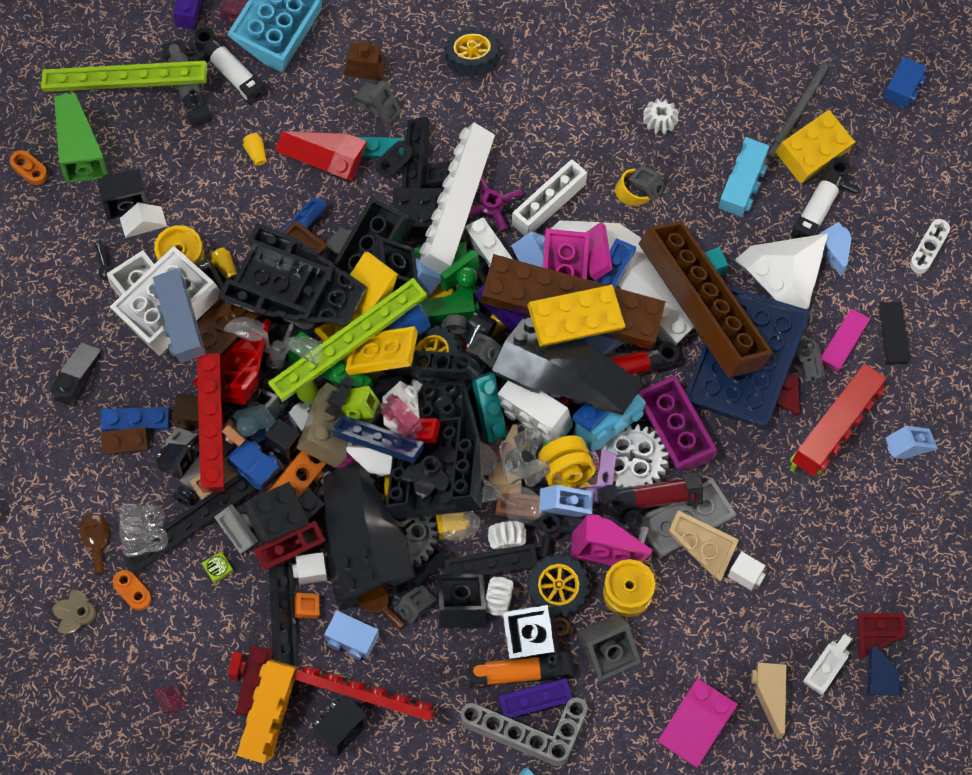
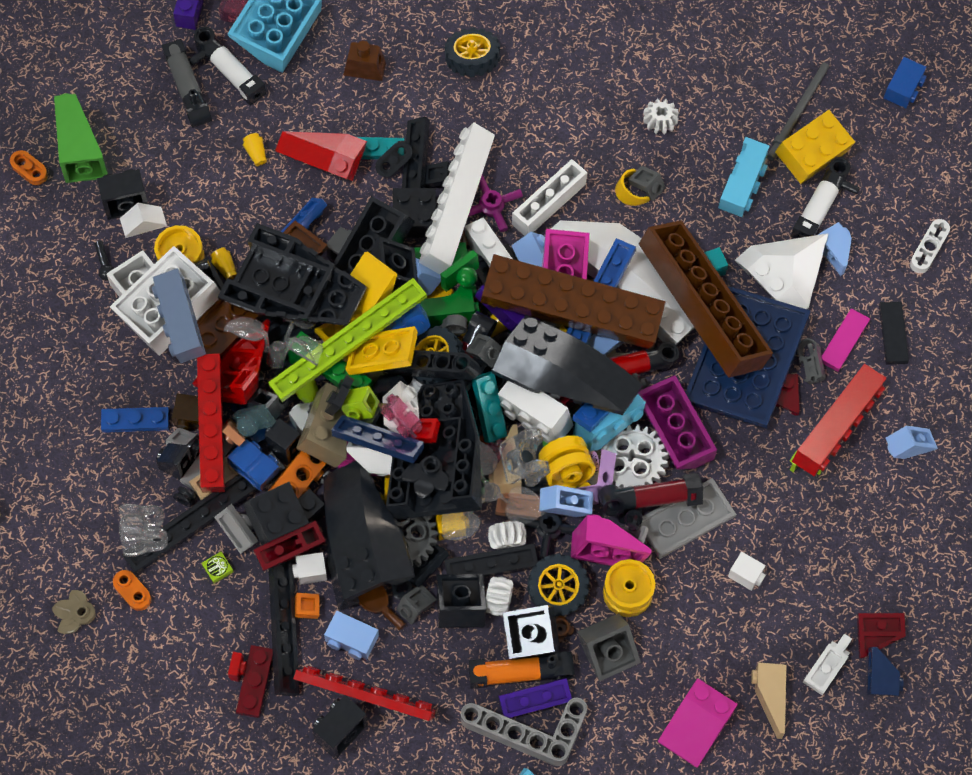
(75, 375): black slope -> none
(95, 537): reddish brown piece -> none
(124, 76): lime plate -> none
(124, 440): reddish brown plate -> none
(169, 699): clear pink plate -> none
(267, 712): light orange wedge -> none
(378, 100): dark grey tile -> none
(513, 204): black bush -> none
(576, 315): yellow plate -> none
(599, 252): dark pink tile -> none
(705, 543): tan wing -> none

